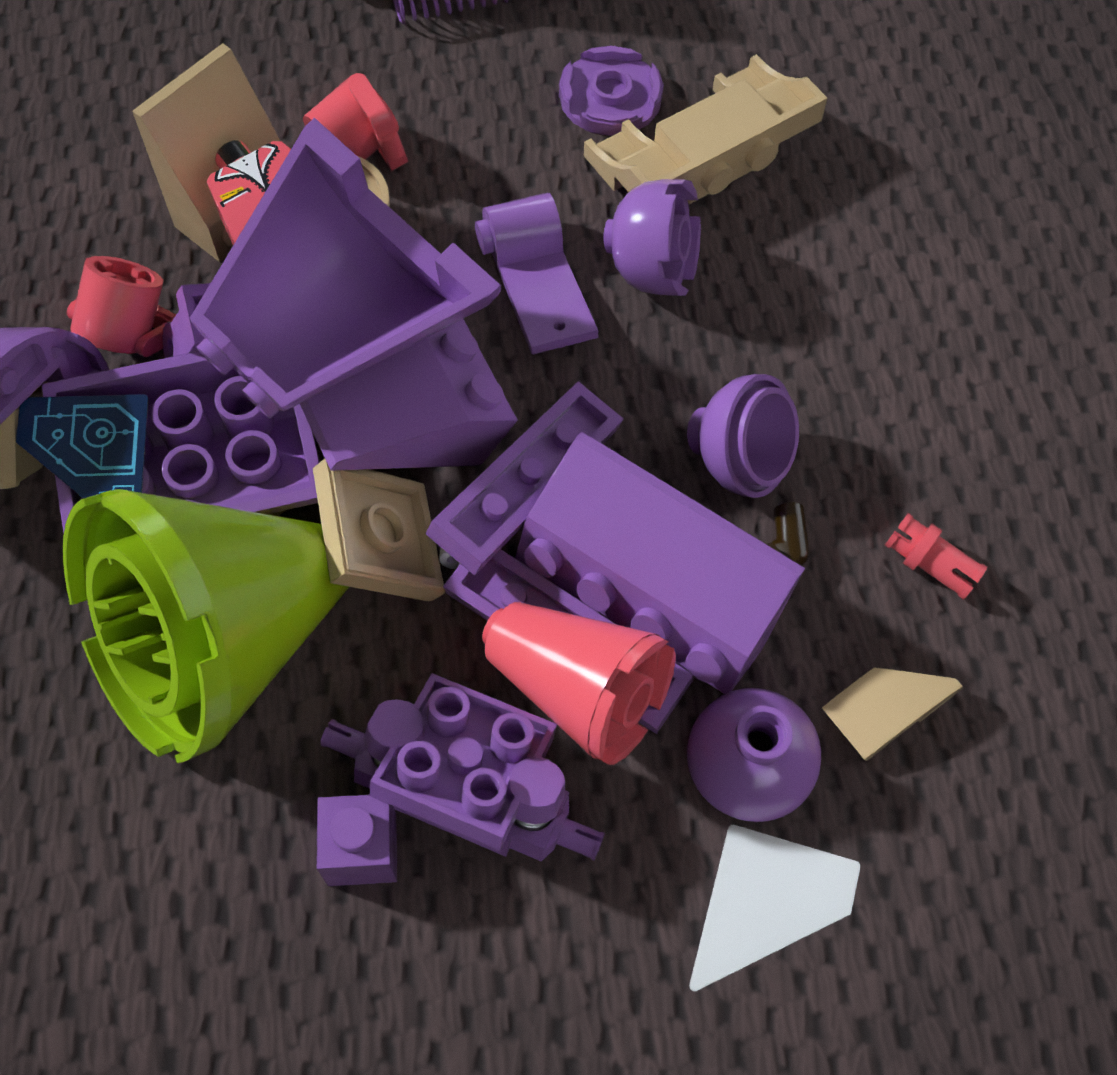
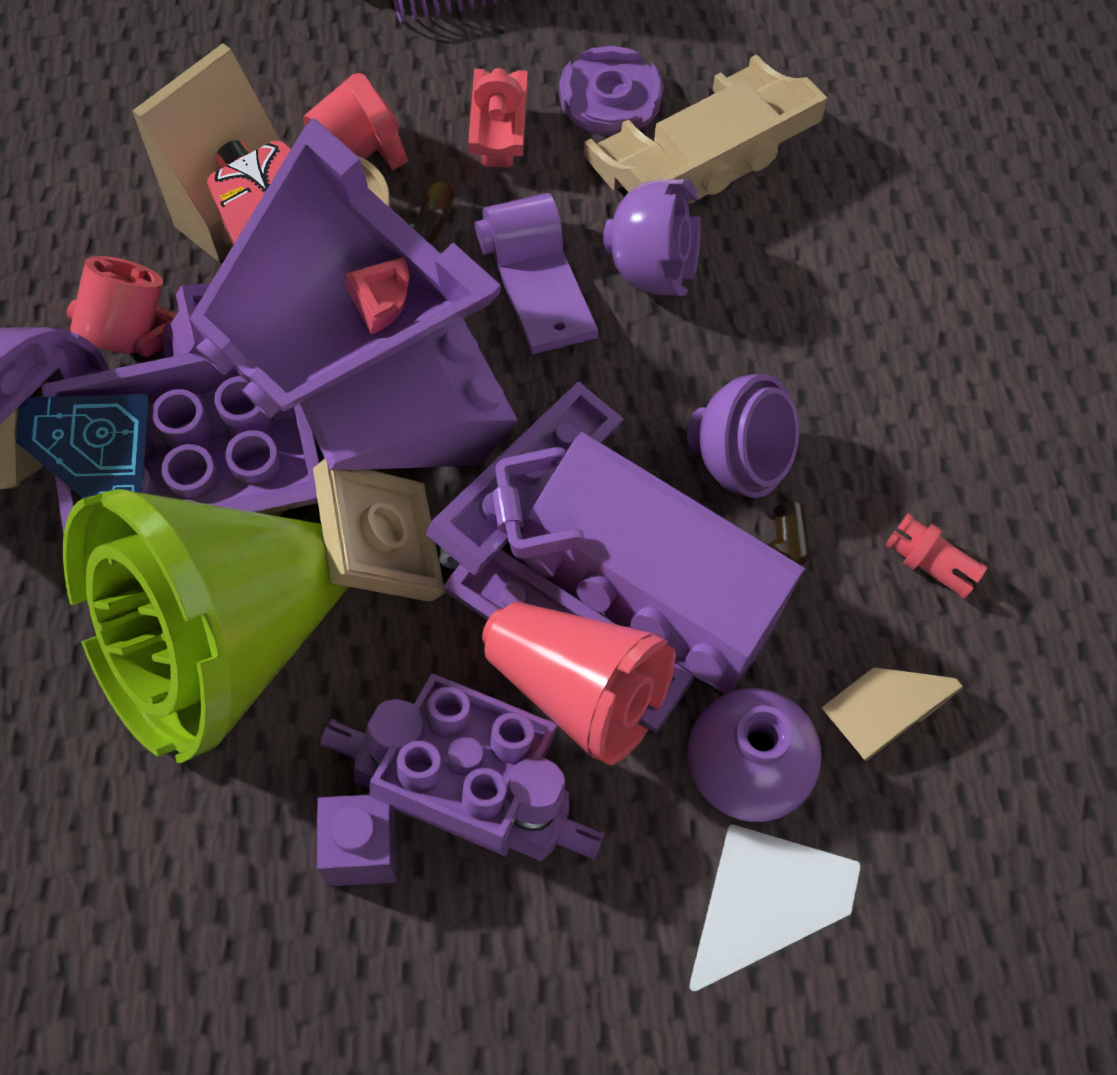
(379, 292): none -> coral tile
(434, 211): none -> dark brown arm
(498, 116): none -> coral hips
(509, 510): none -> medium lavender piece

